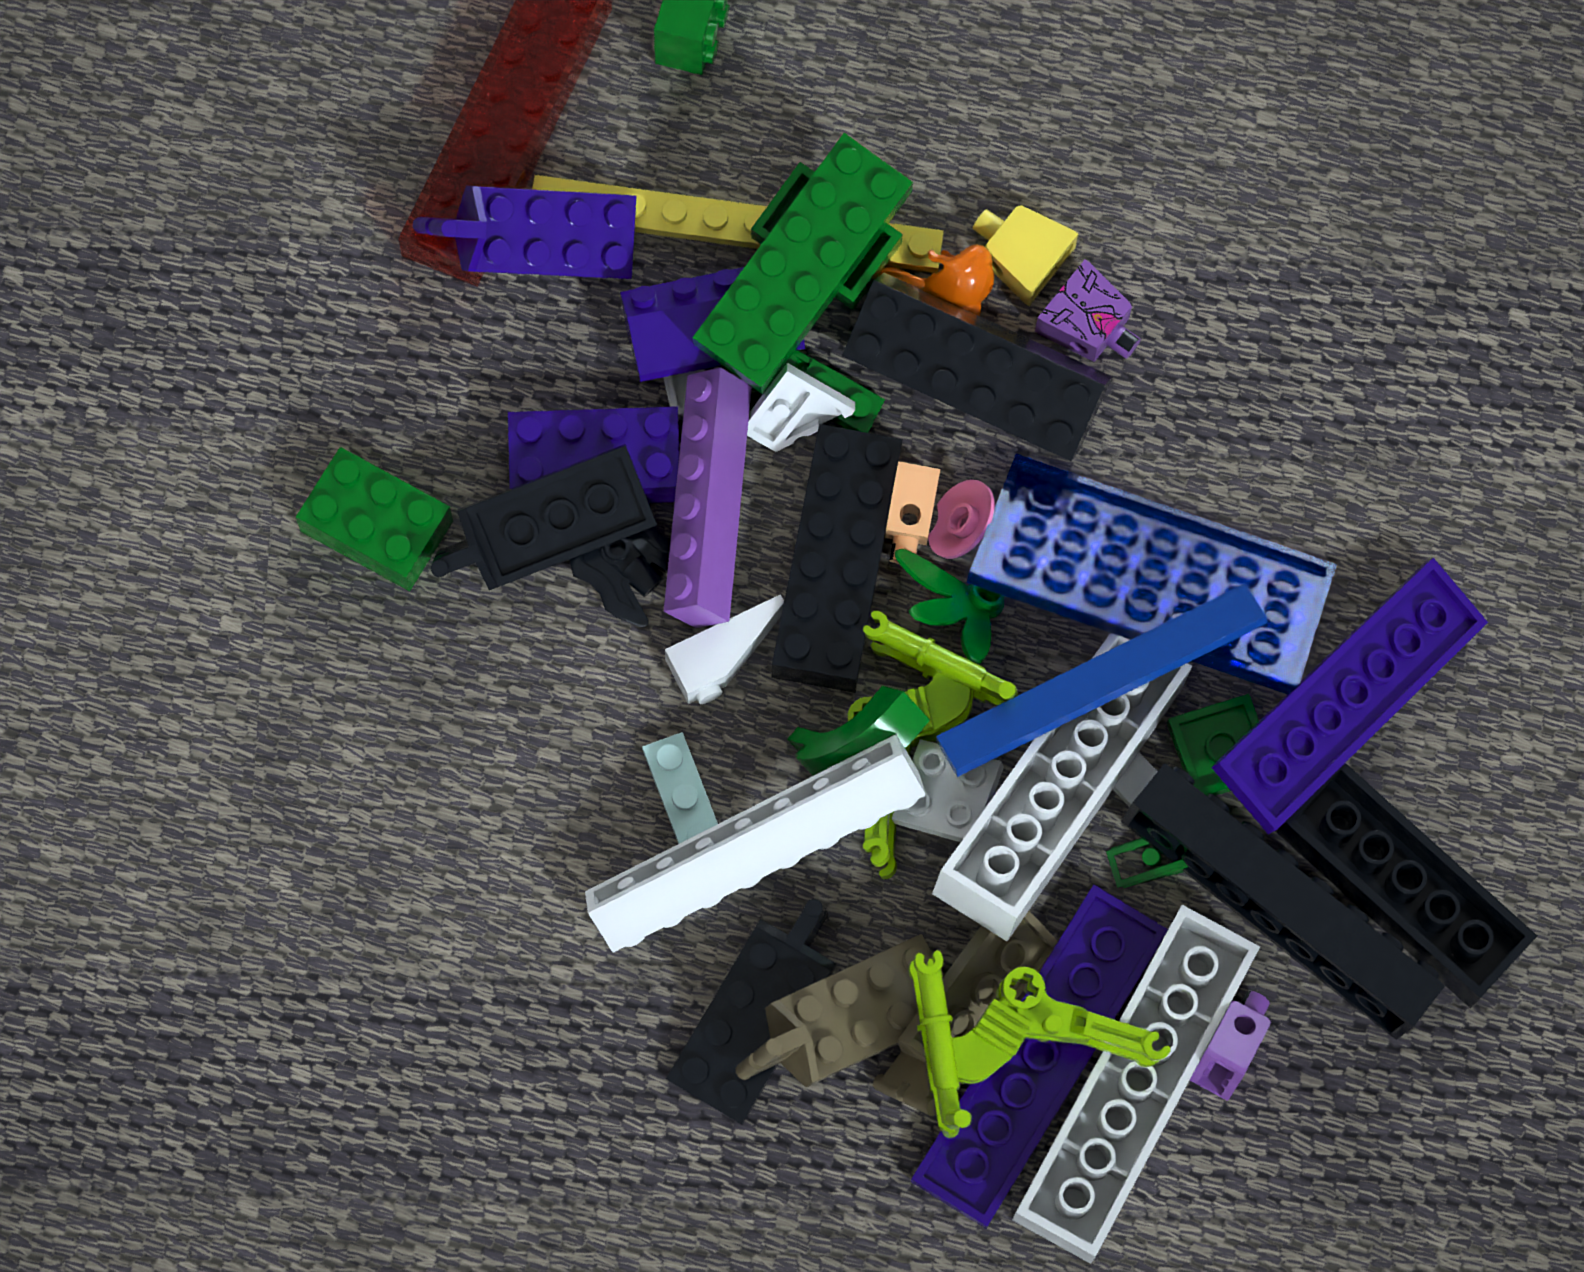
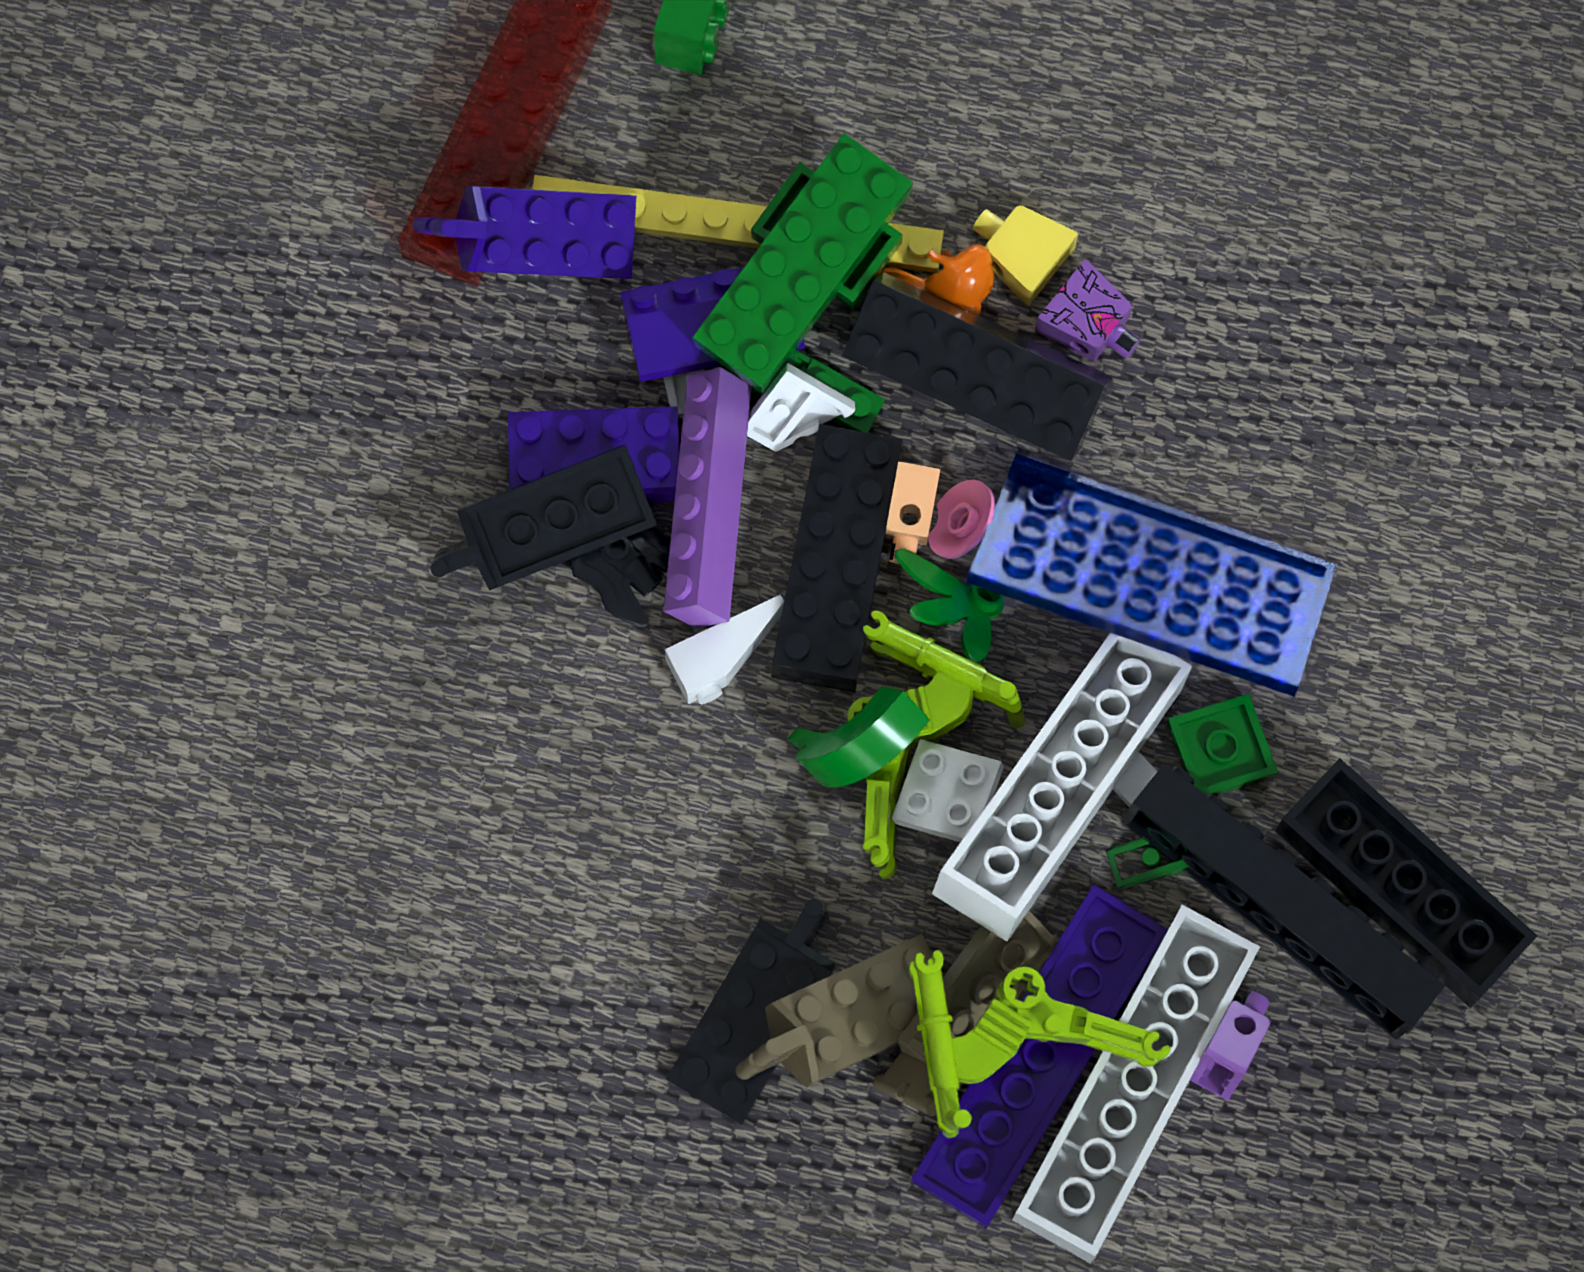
(374, 518): green brick -> none
(679, 786): light aqua plate -> none
(755, 843): white brick -> none
(1101, 679): blue tile -> none
(1349, 696): dark purple plate -> none

